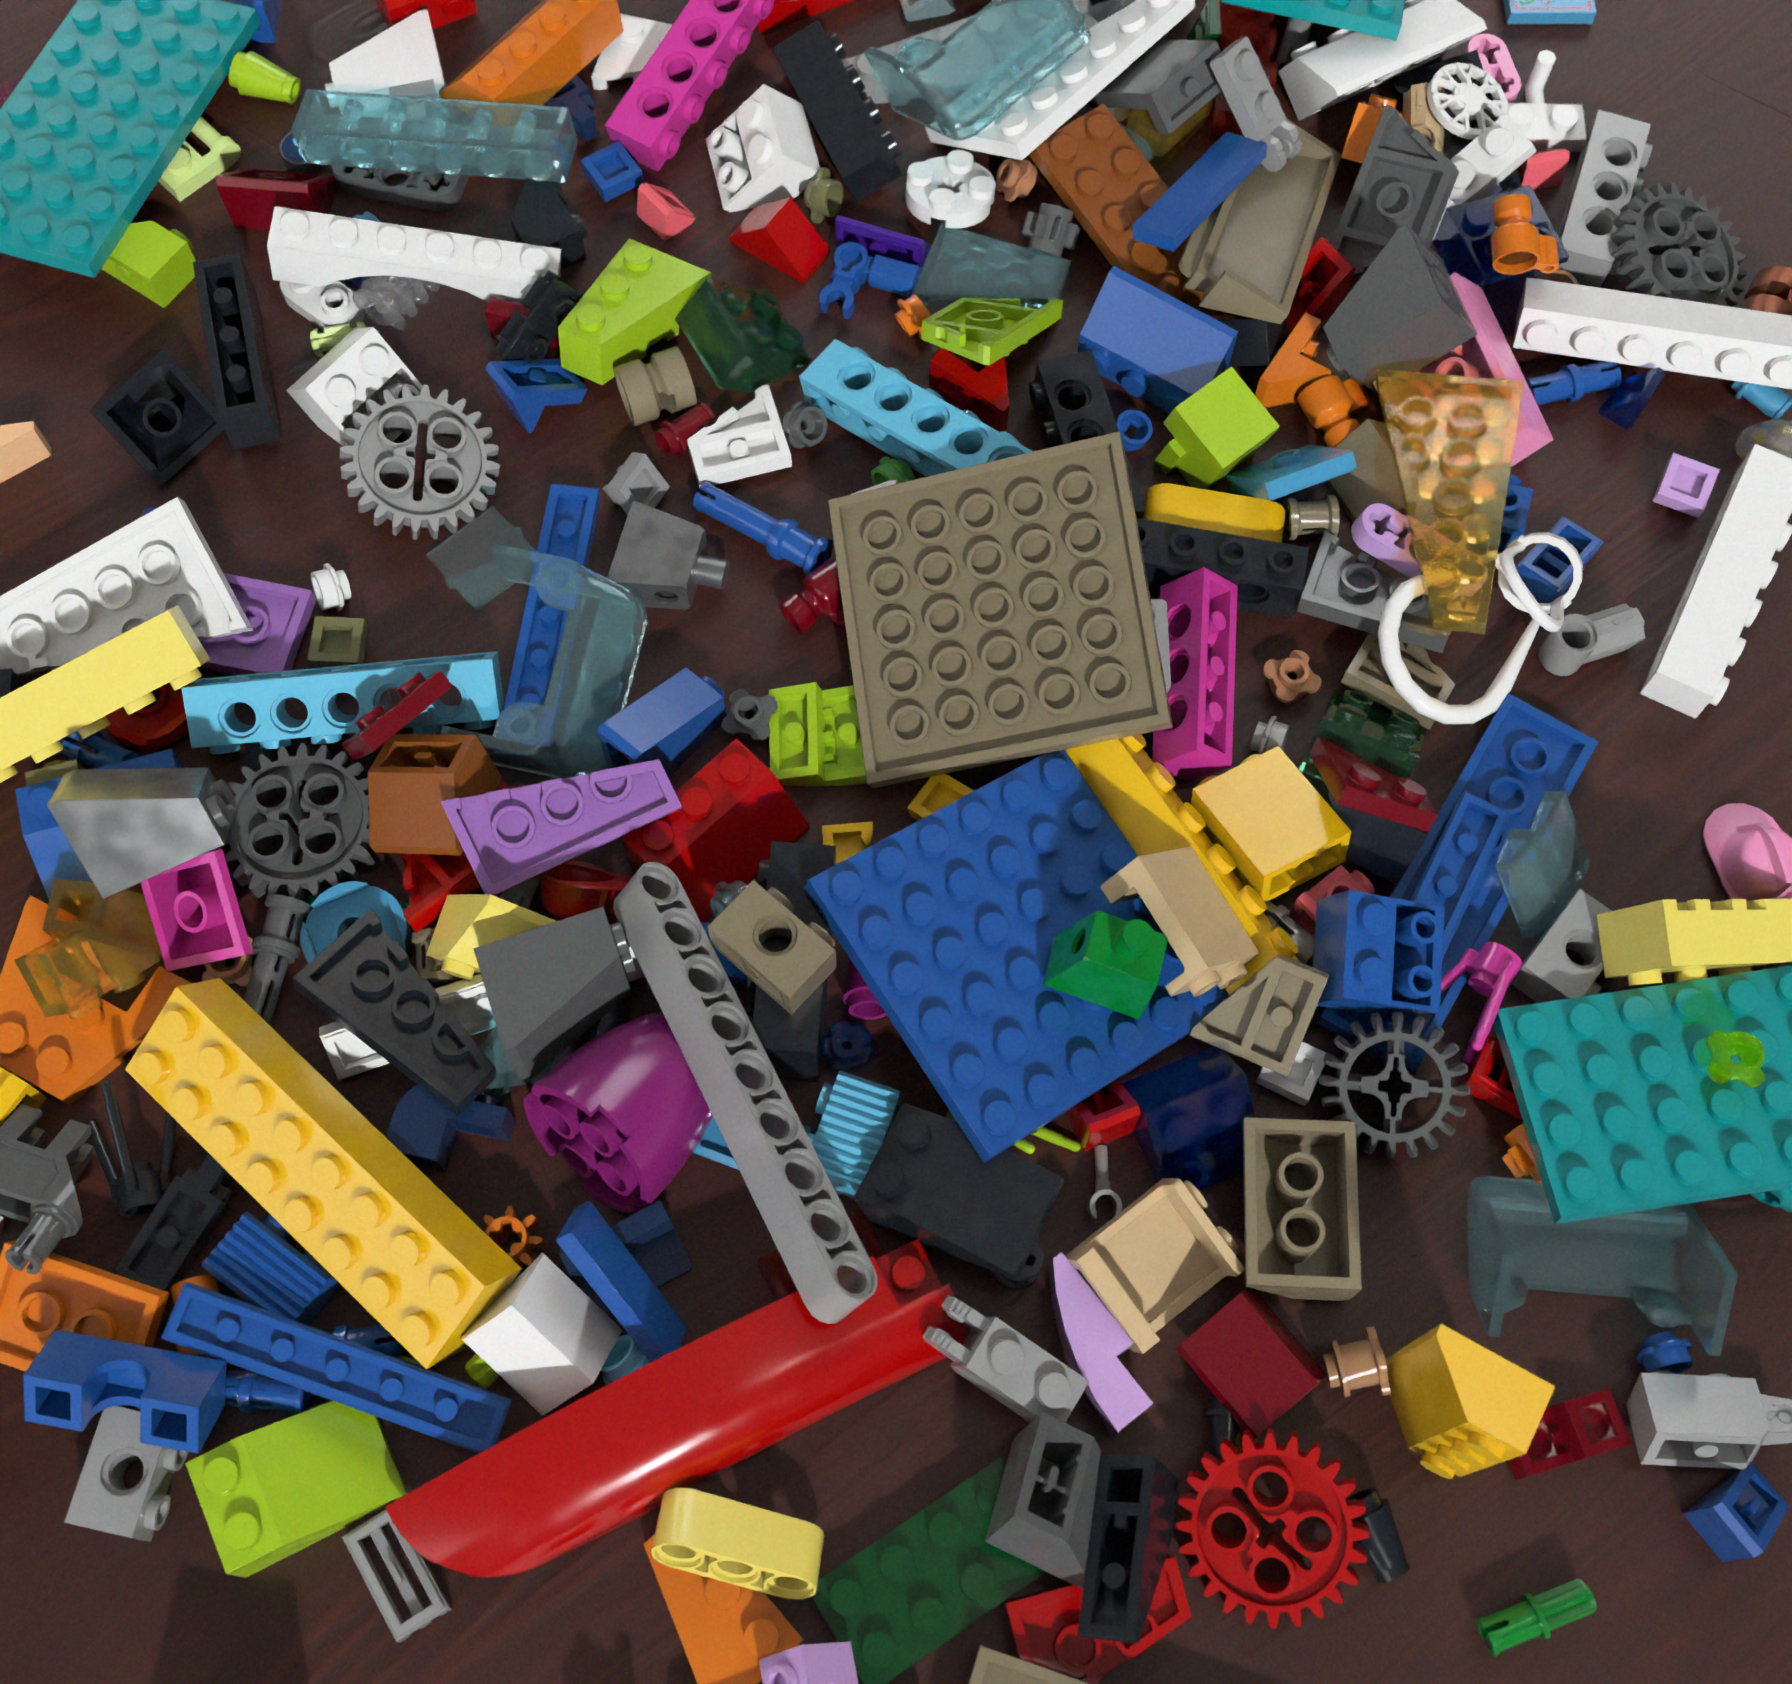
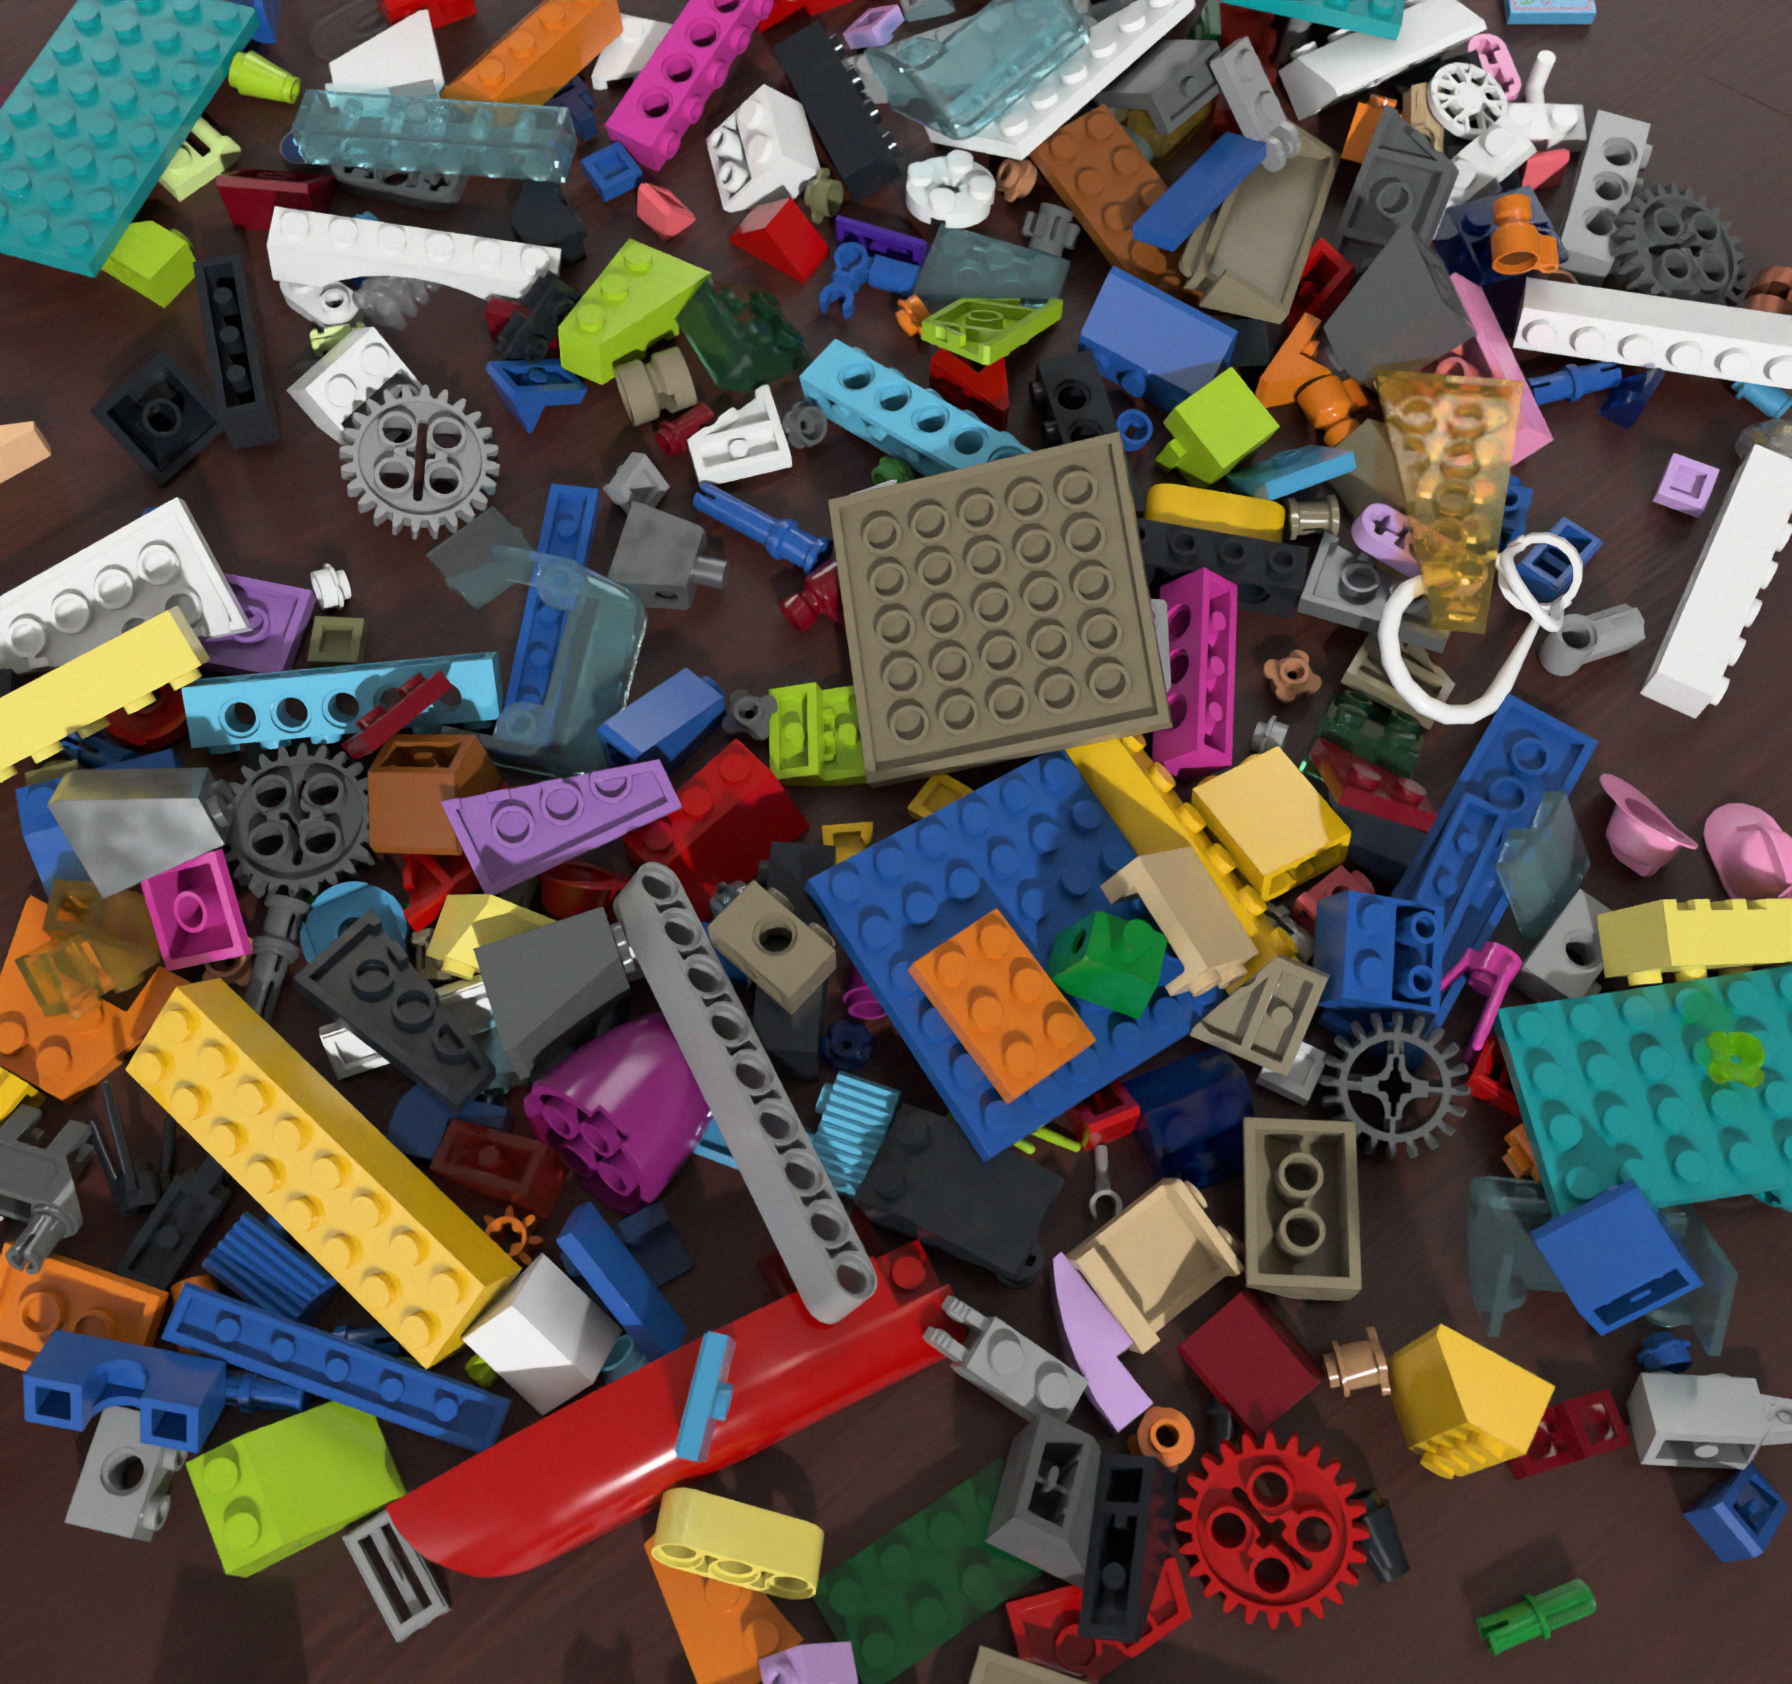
(501, 1167): none -> clear red slope
(707, 1398): none -> dark azure plate
(874, 27): none -> lavender plate
(1001, 1005): none -> orange plate
(1145, 1442): none -> orange brick
(1617, 1257): none -> blue slope
(1639, 830): none -> bright pink piece

